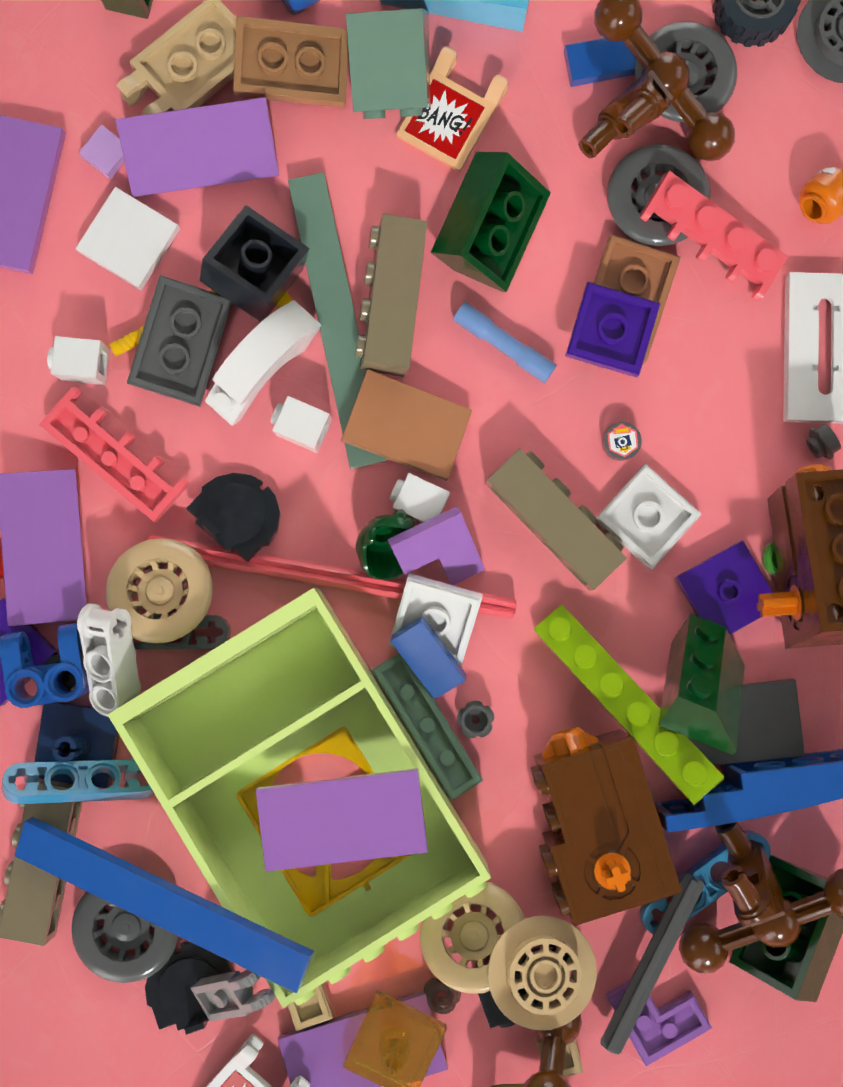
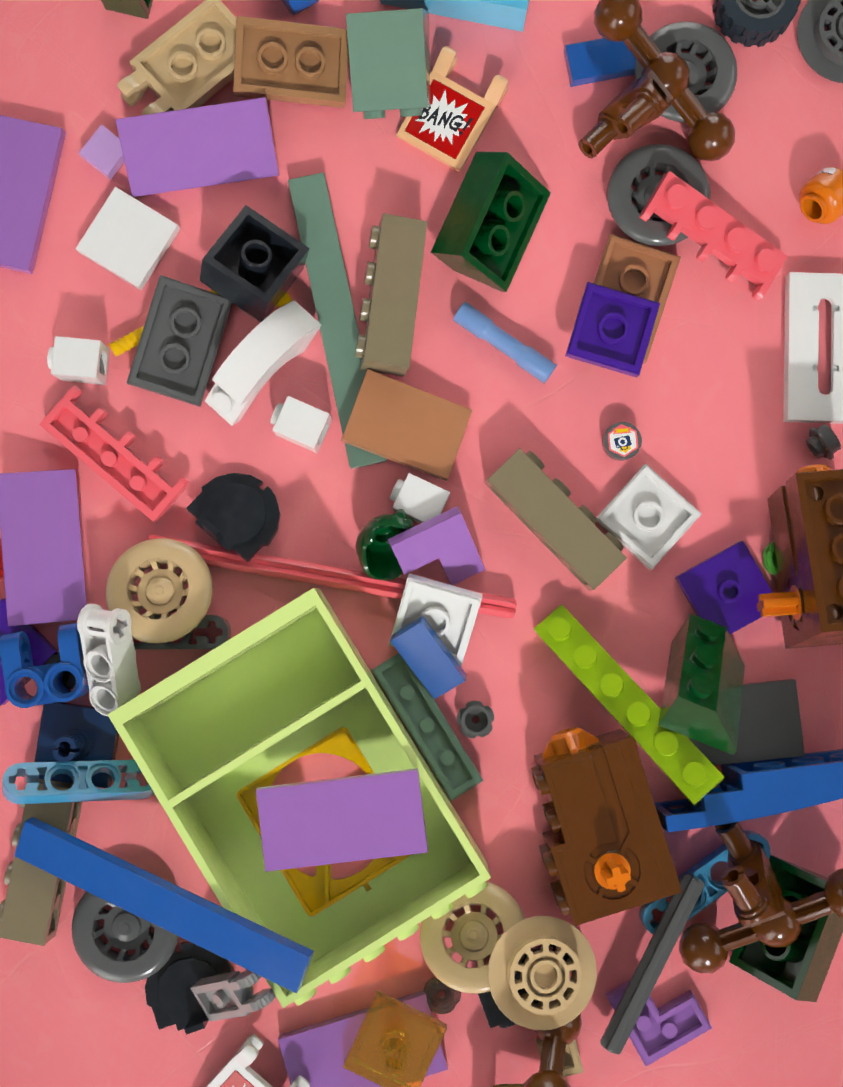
(312, 1011): tan tile -> none

